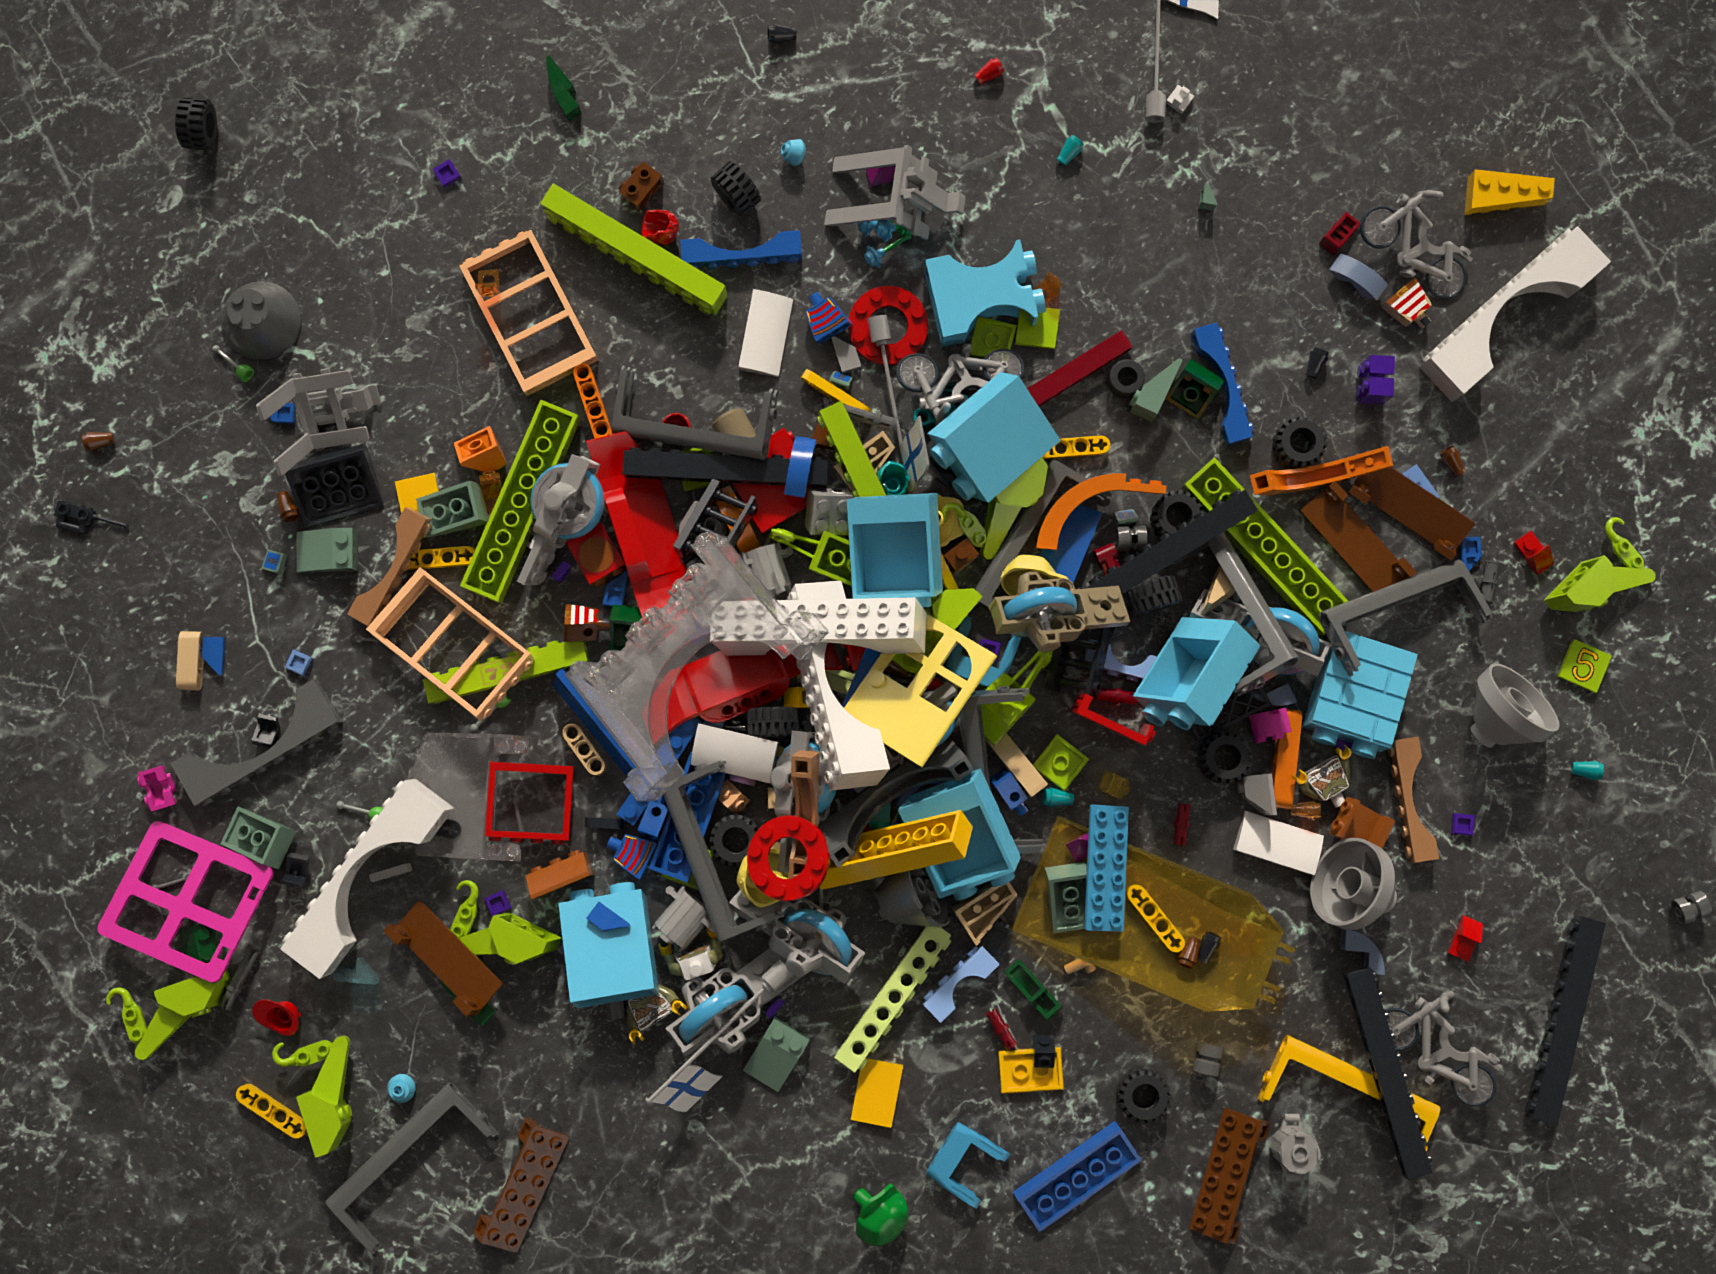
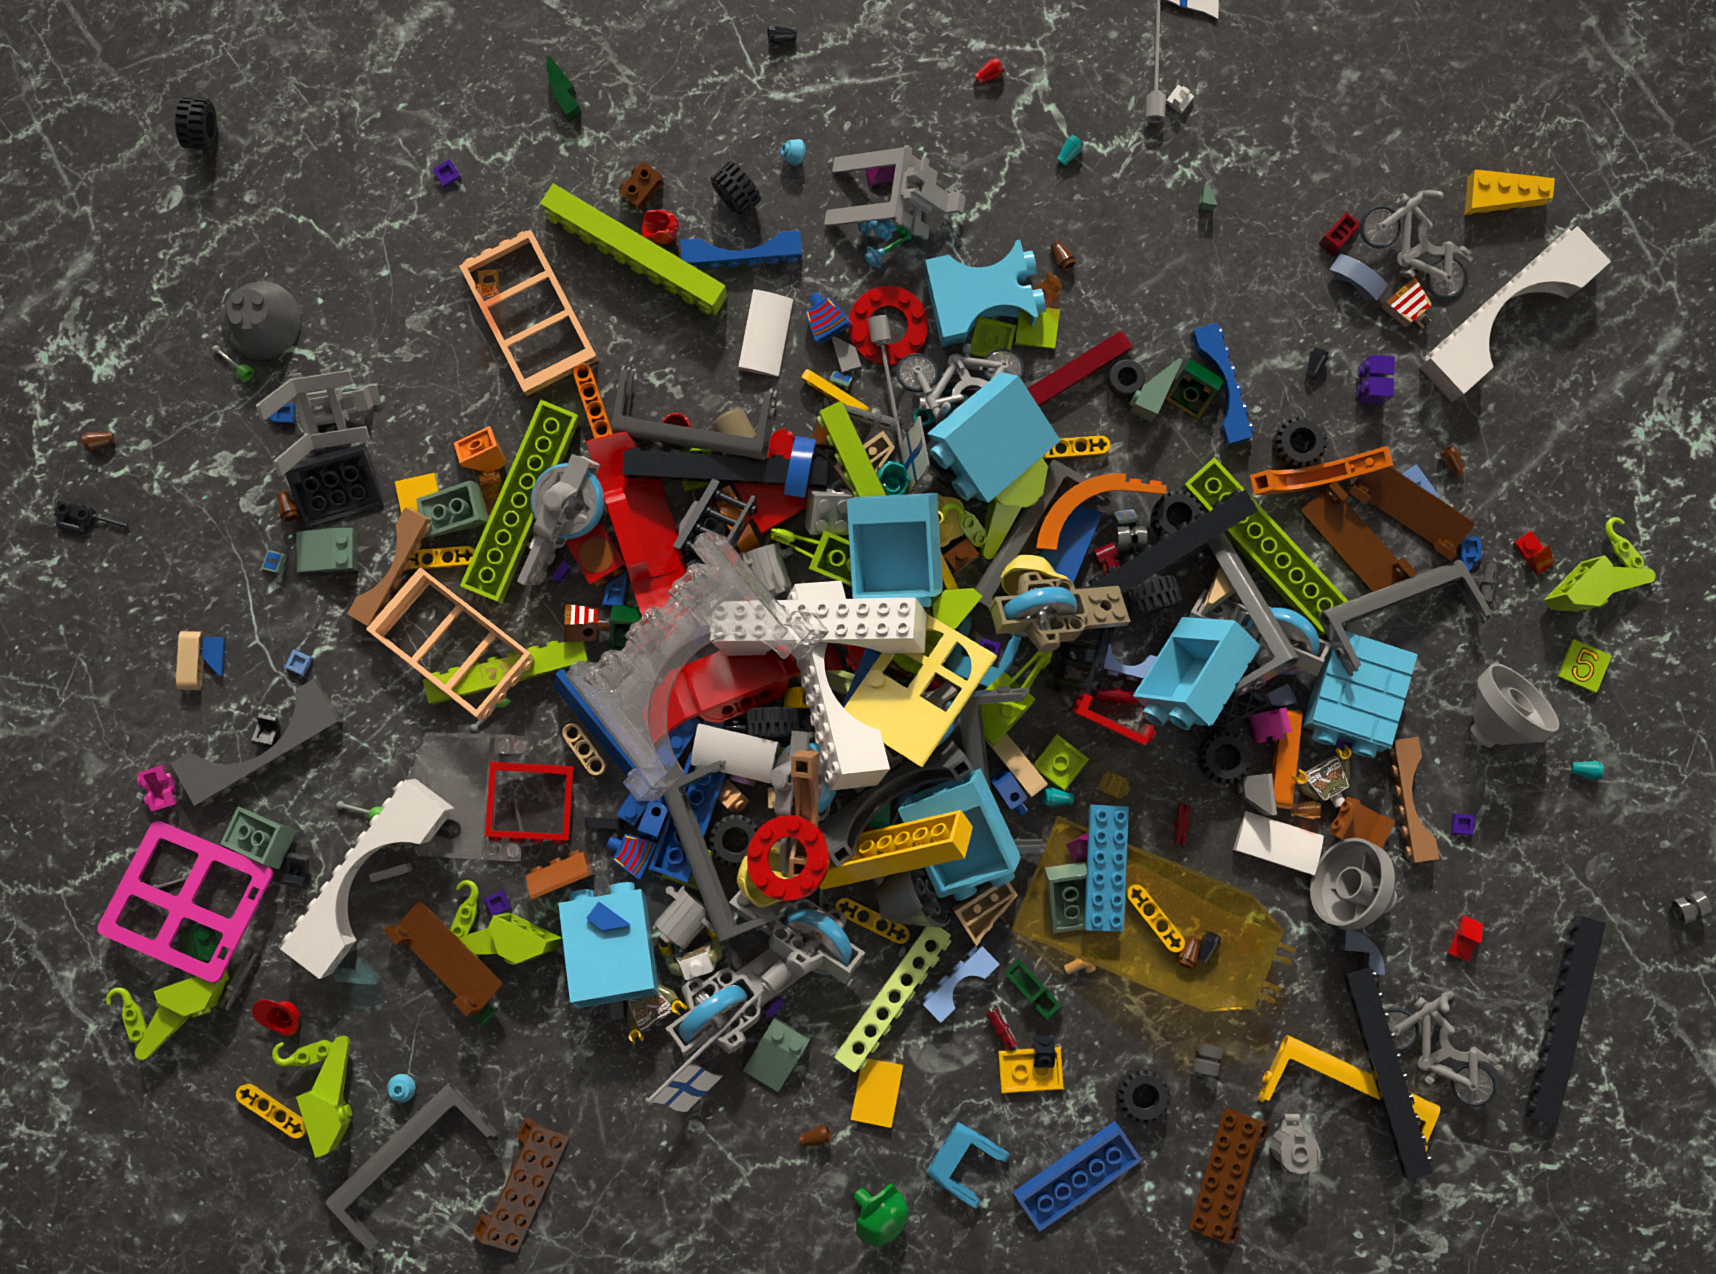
(818, 1136): none -> reddish brown cone
(871, 922): none -> yellow beam
(1063, 257): none -> reddish brown cone

